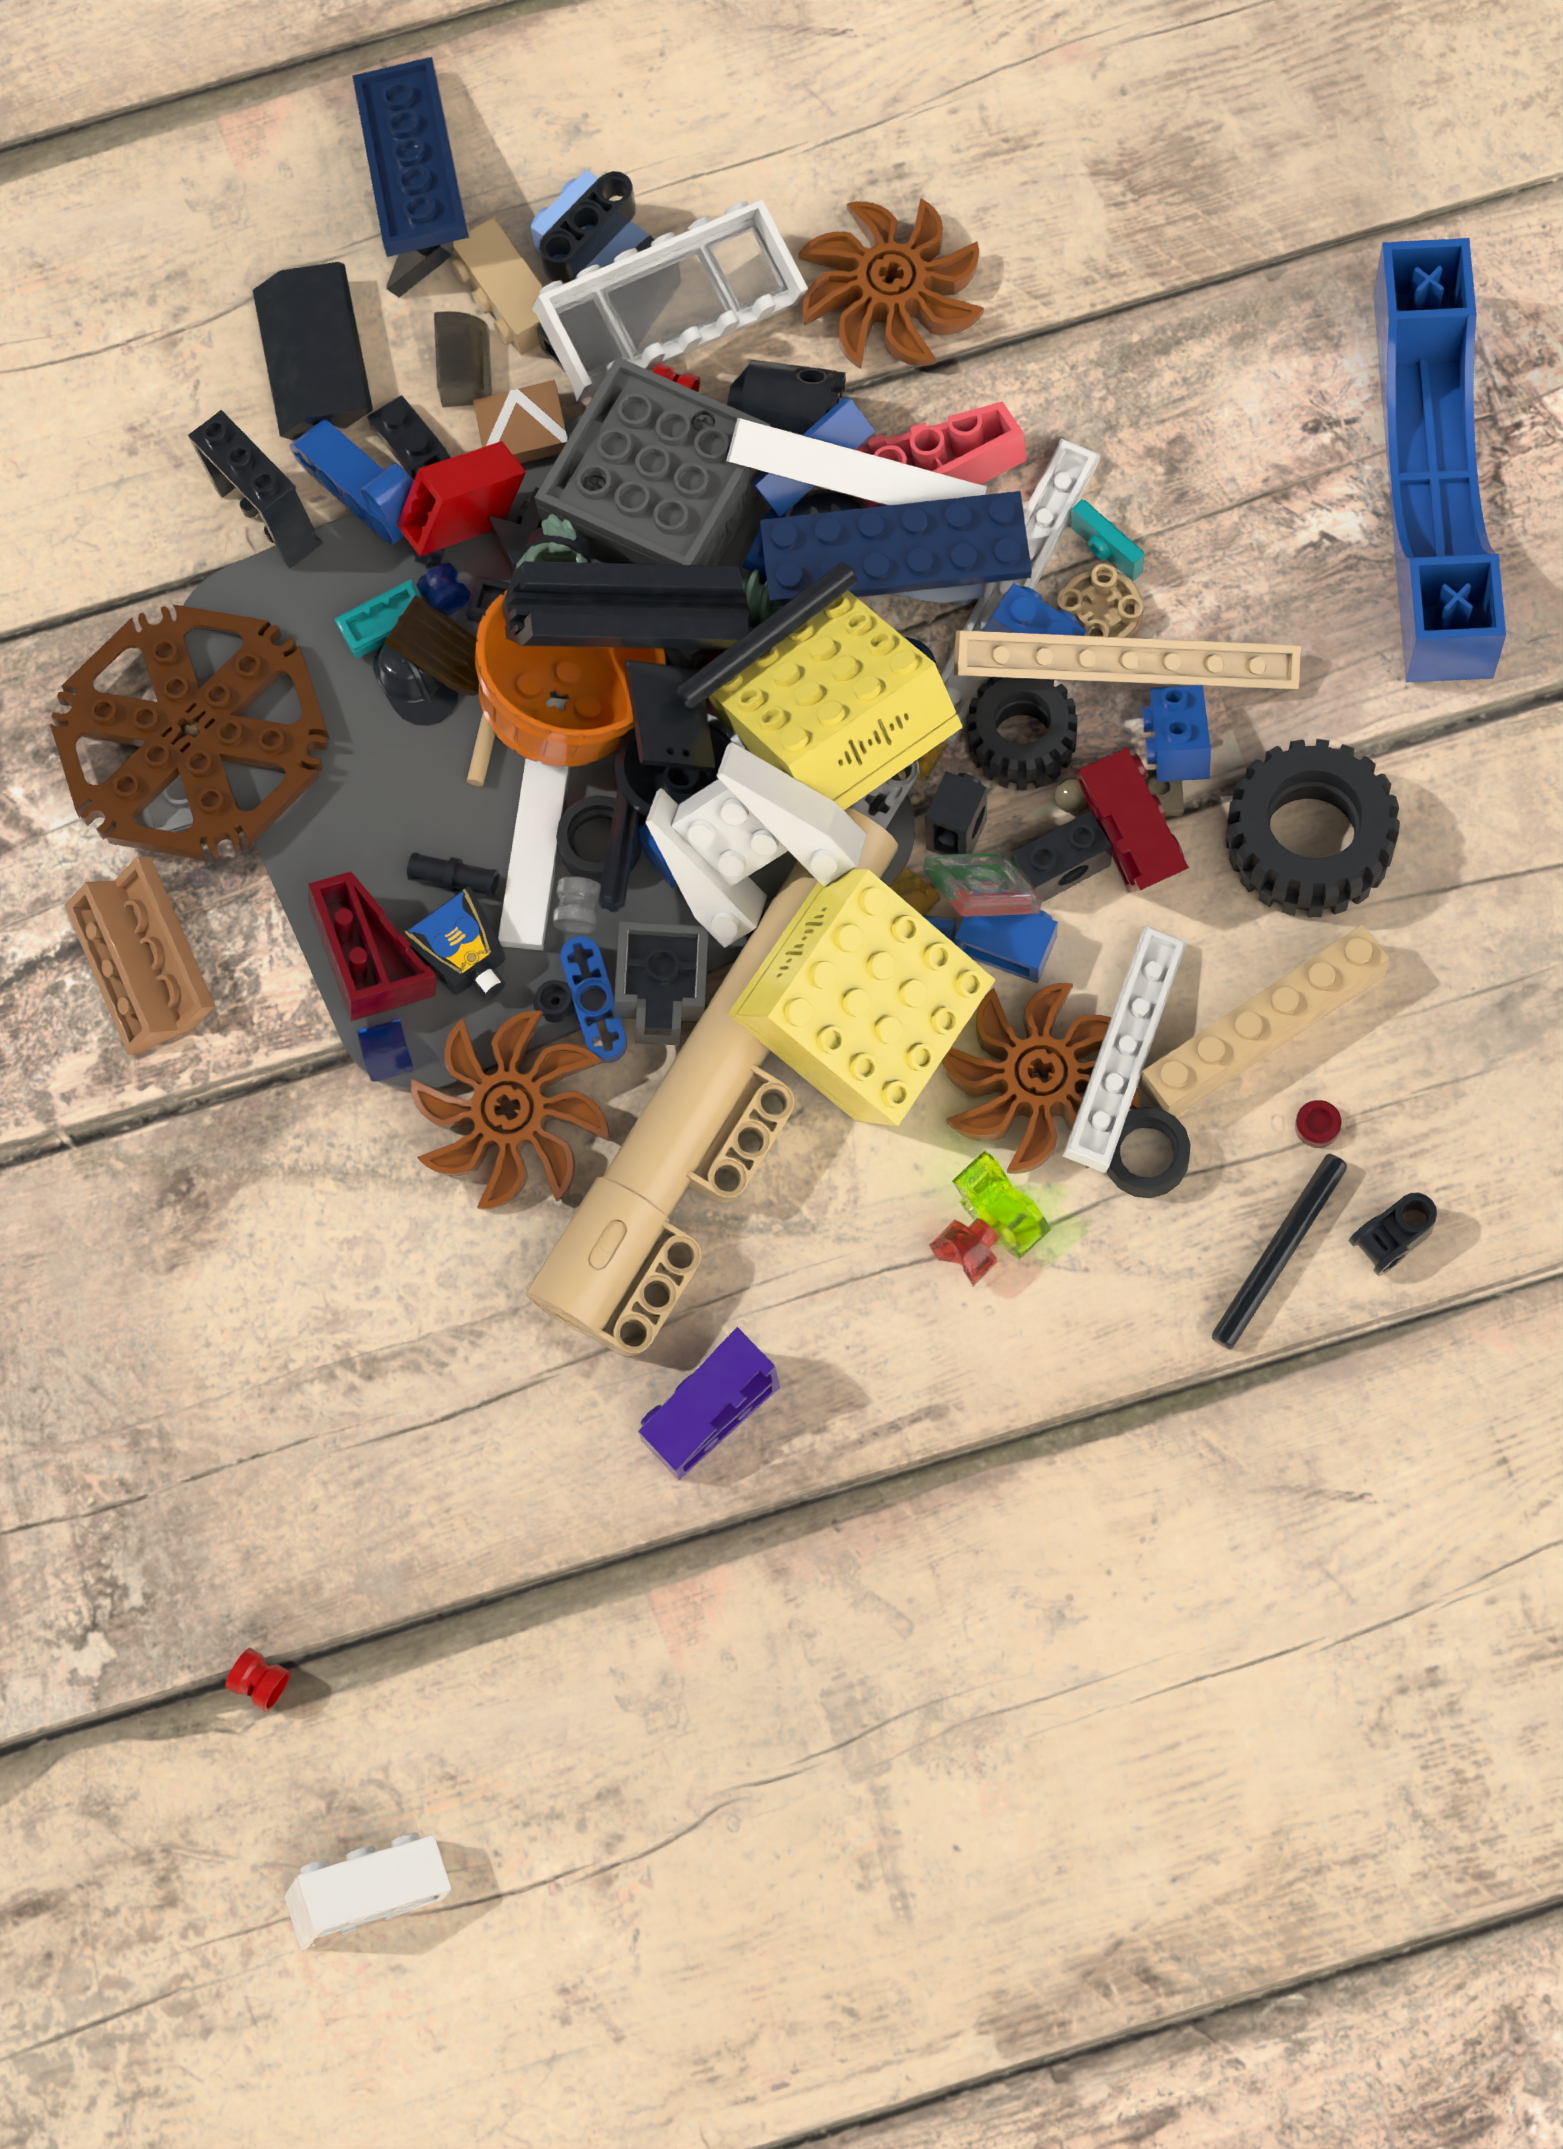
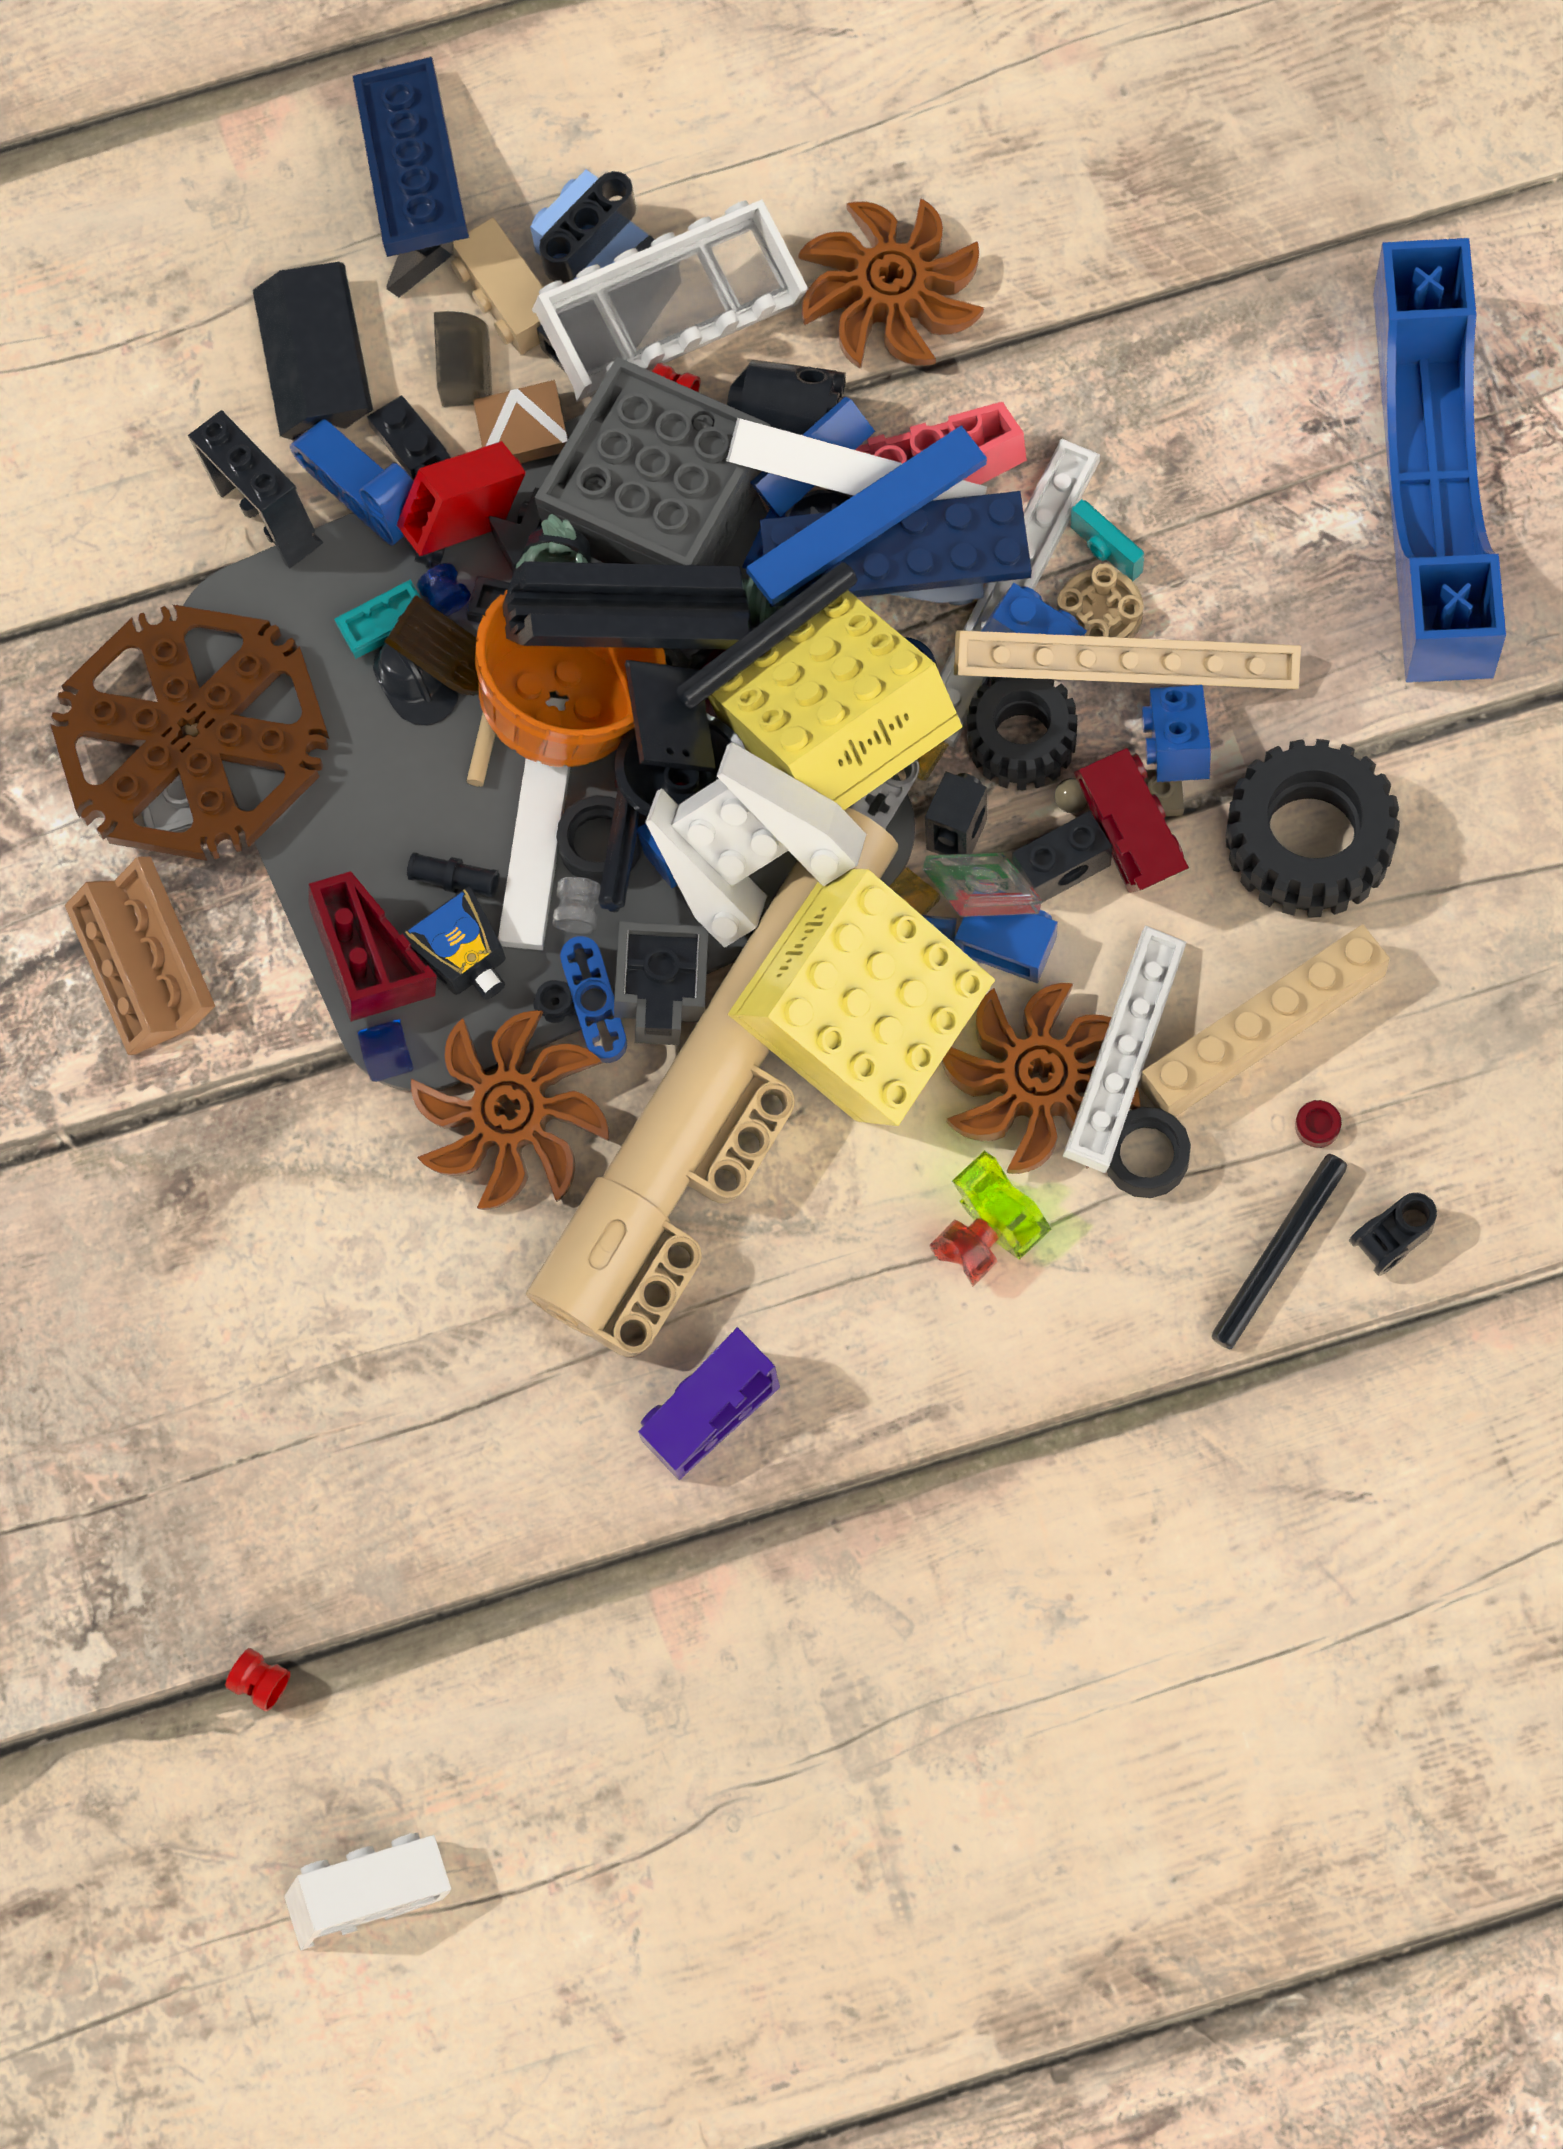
(866, 515): none -> blue tile

